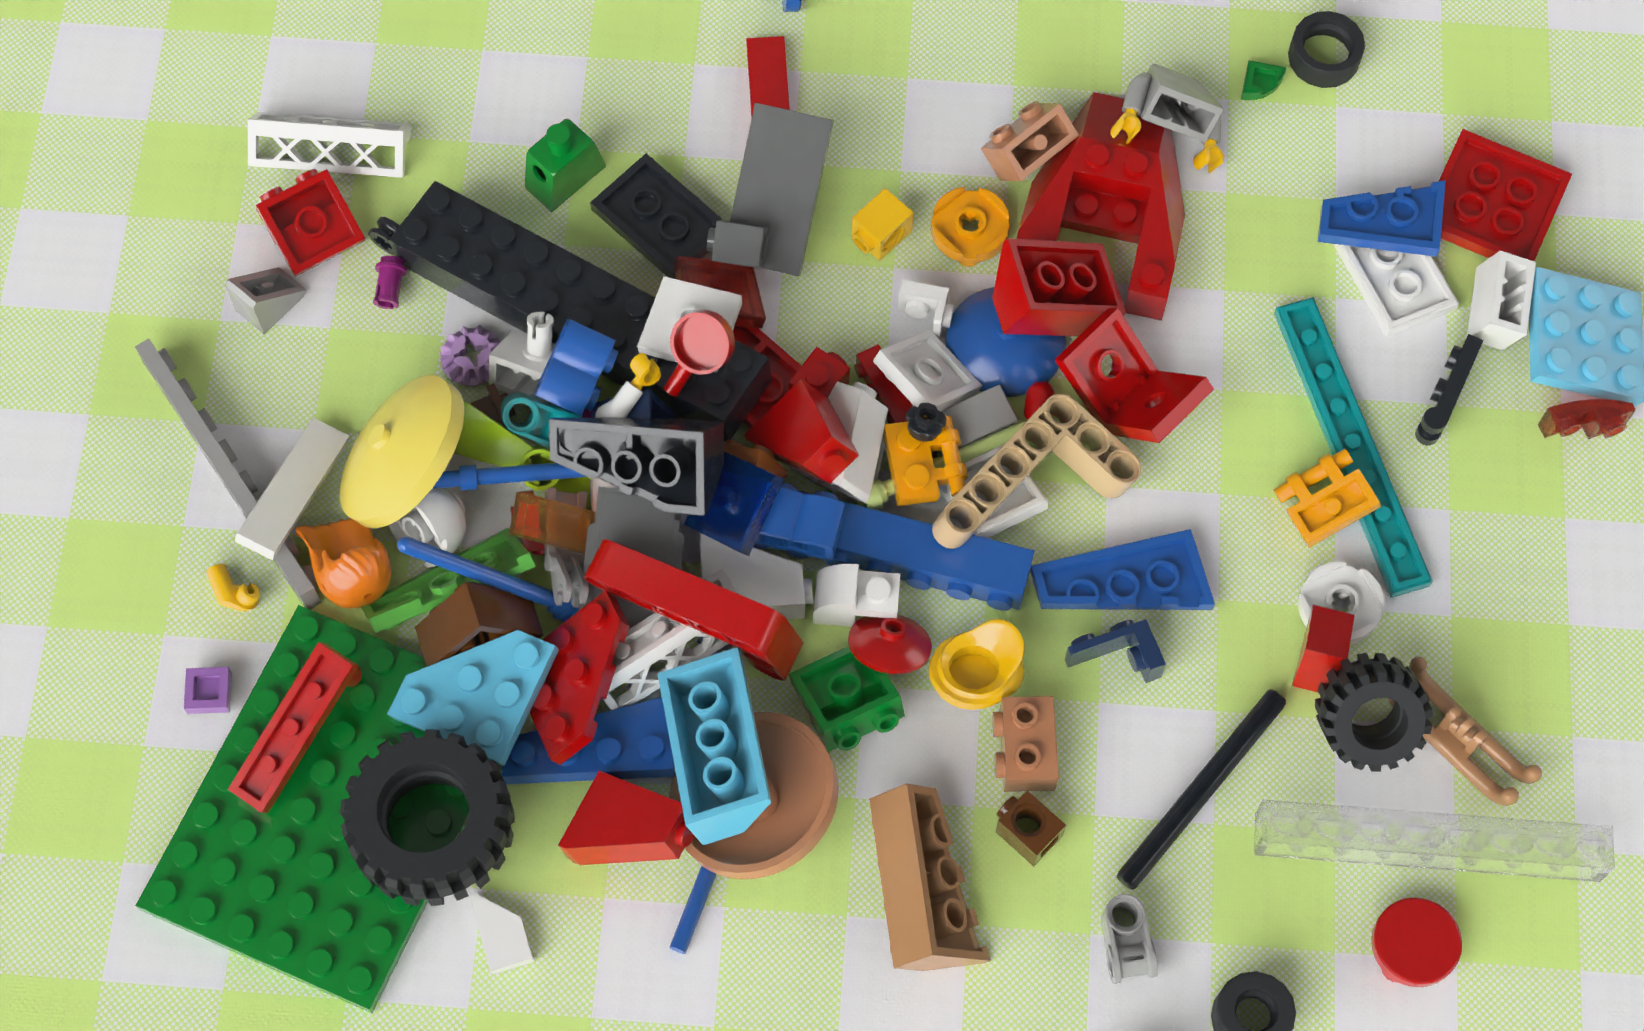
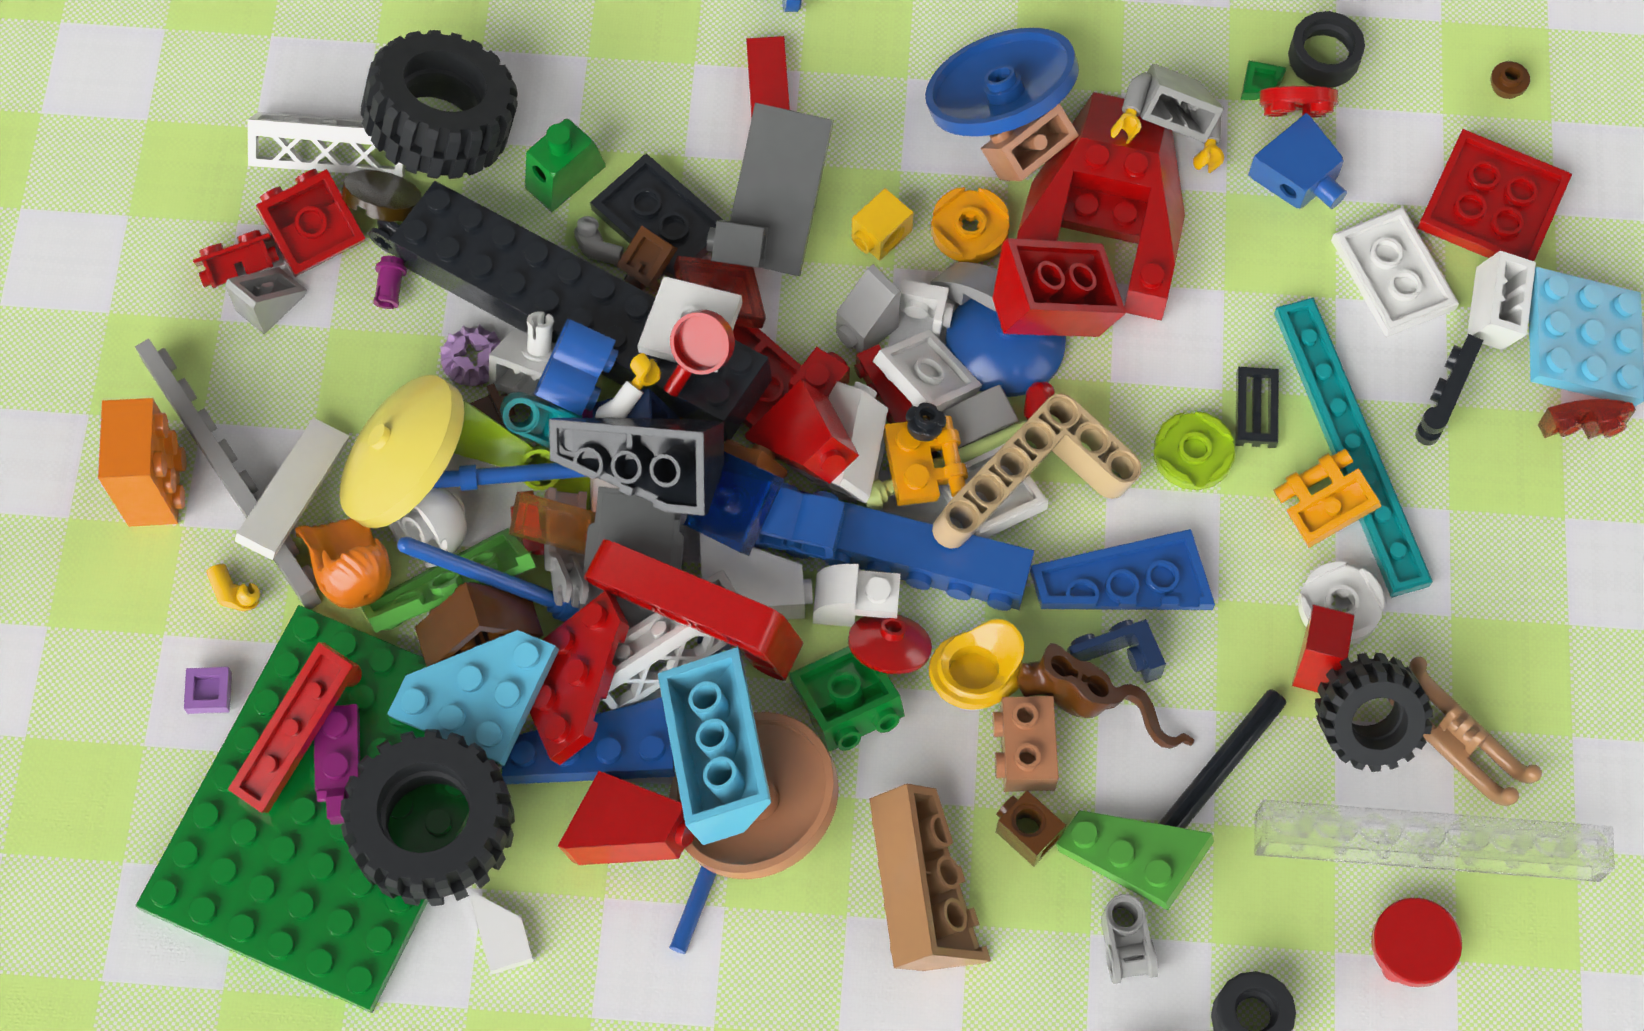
(141, 462): none -> orange brick
(220, 261): none -> red hinge
(337, 758): none -> magenta hinge
(381, 194): none -> dark brown tile
(433, 138): none -> black tyre
(592, 244): none -> light grey arm
(646, 259): none -> reddish brown bracket
(869, 311): none -> light grey slope
(969, 281): none -> light grey slope
(1002, 82): none -> blue dish
(1088, 691): none -> reddish brown animal
(1135, 395): red bracket -> none
(1136, 854): none -> bright green wing
(1194, 450): none -> lime tile
(1256, 437): none -> black tile
(1300, 166): none -> blue torso
(1312, 100): none -> red tile
(1390, 221): blue wing -> none
(1509, 88): none -> reddish brown plate

